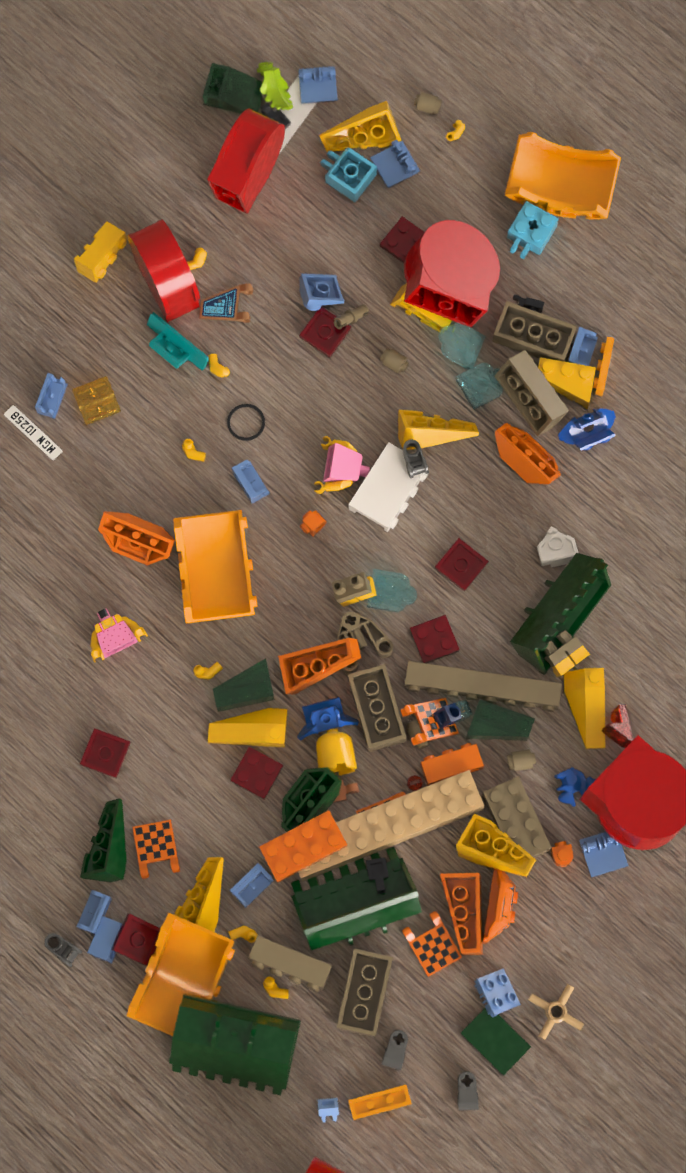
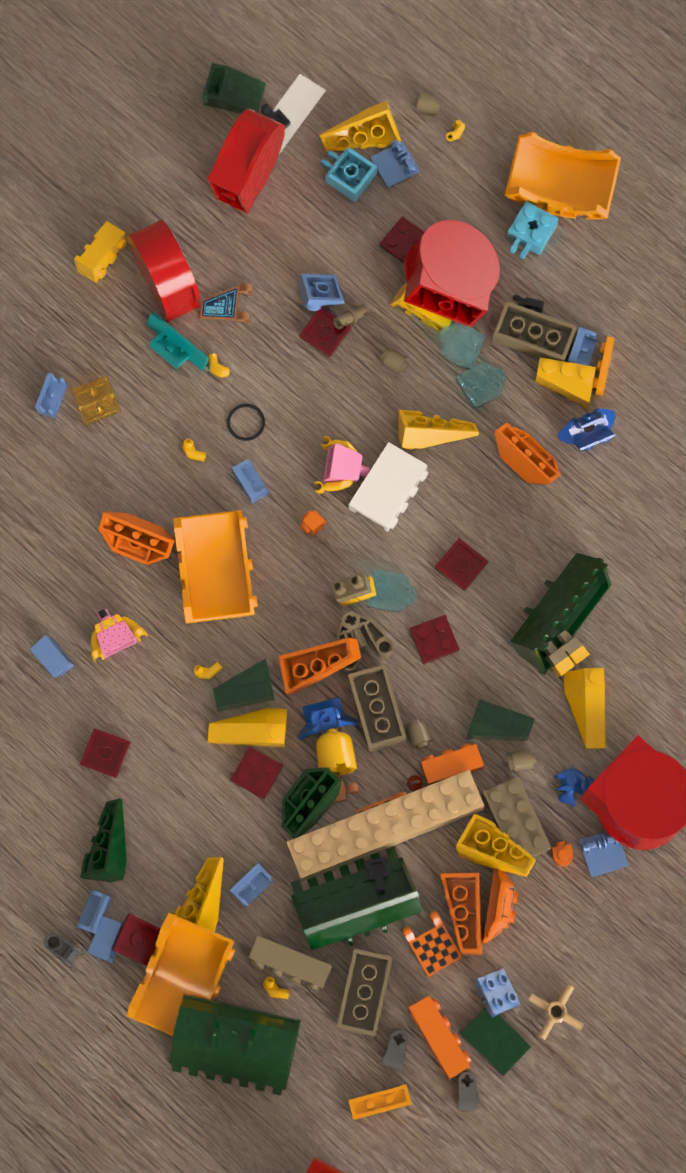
(33, 432): white sticker -> none
(52, 656): none -> medium blue hinge
(155, 844): orange flag -> none
(198, 260): yellow arm -> none
(244, 932): yellow arm -> none
(274, 86): lime plant -> none
(303, 846): orange plate -> none
(318, 84): medium blue hinge -> none
(328, 1107): light blue tile -> none
(415, 462): dark grey piece -> none
(427, 721): orange flag -> none
(439, 1038): none -> orange brick
(452, 714): dark blue leg -> none
(483, 685): dark tan brick -> none
(531, 393): dark tan brick -> none
(556, 548): white plate -> none
(620, 727): clear red slope -> none

